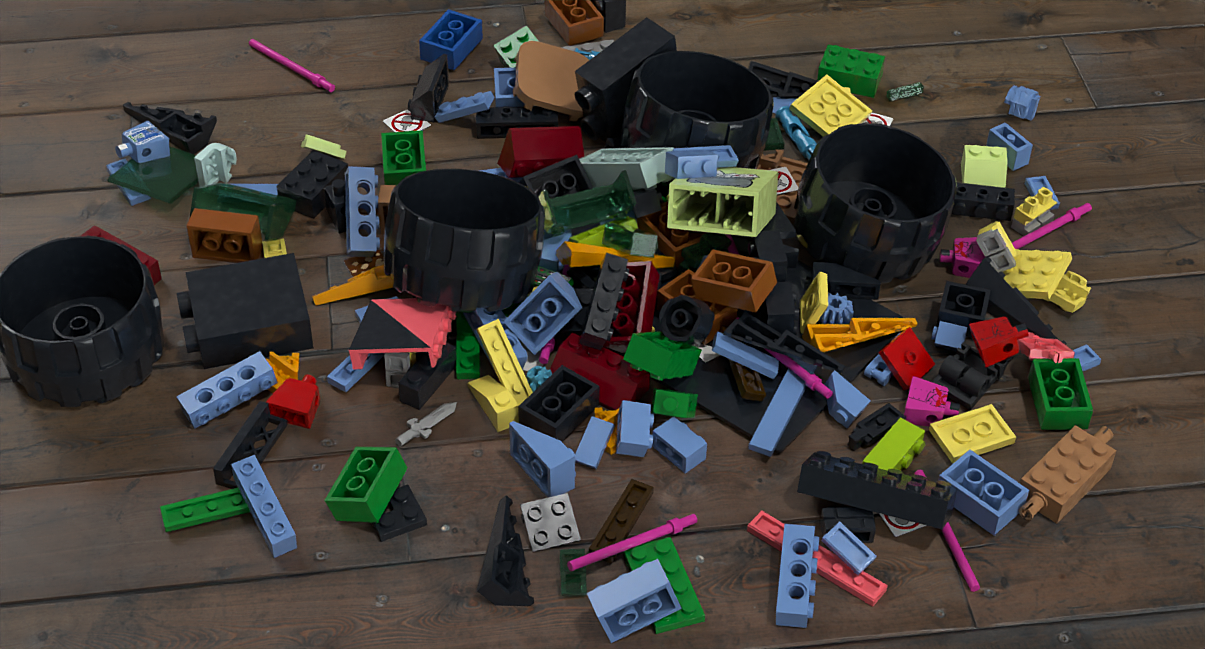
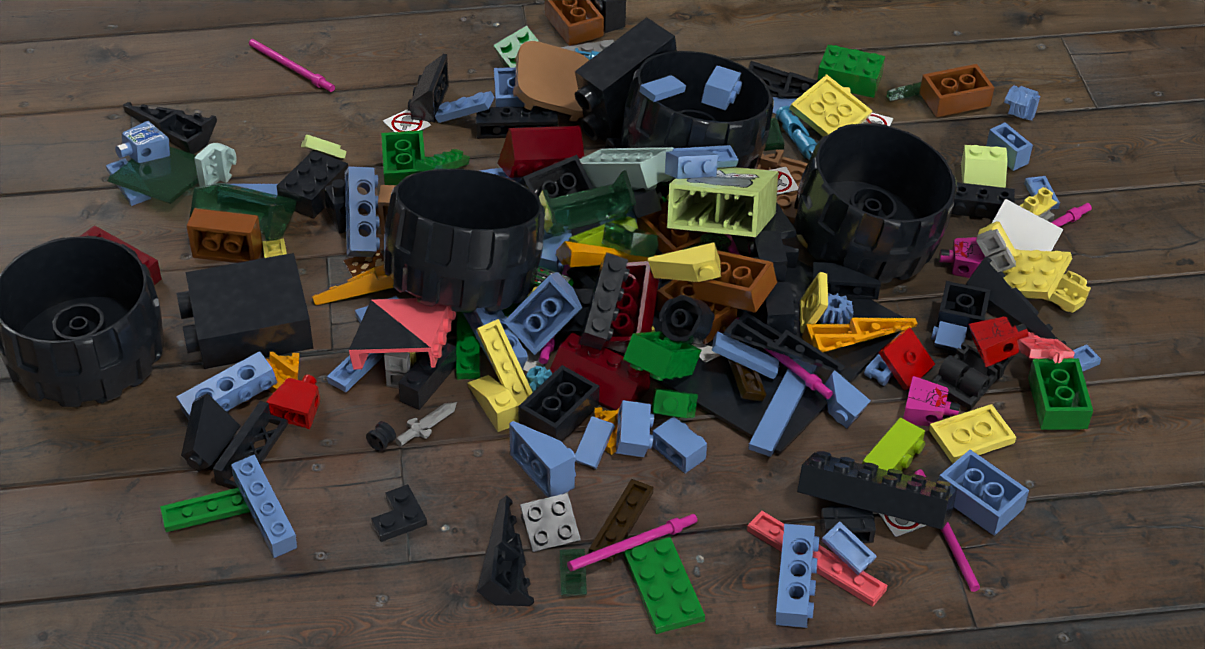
(207, 432): none -> black slope
(366, 484): green brick -> none
(381, 436): none -> black wheel
(446, 160): none -> green plate
(451, 35): blue brick -> none
(634, 600): medium blue brick -> none
(662, 88): none -> medium blue tile
(689, 264): none -> light yellow slope
(722, 88): none -> medium blue brick
(874, 426): black hinge -> none
(956, 90): none -> dark orange brick
(1027, 229): none -> white sticker
(1067, 473): medium nougat brick -> none

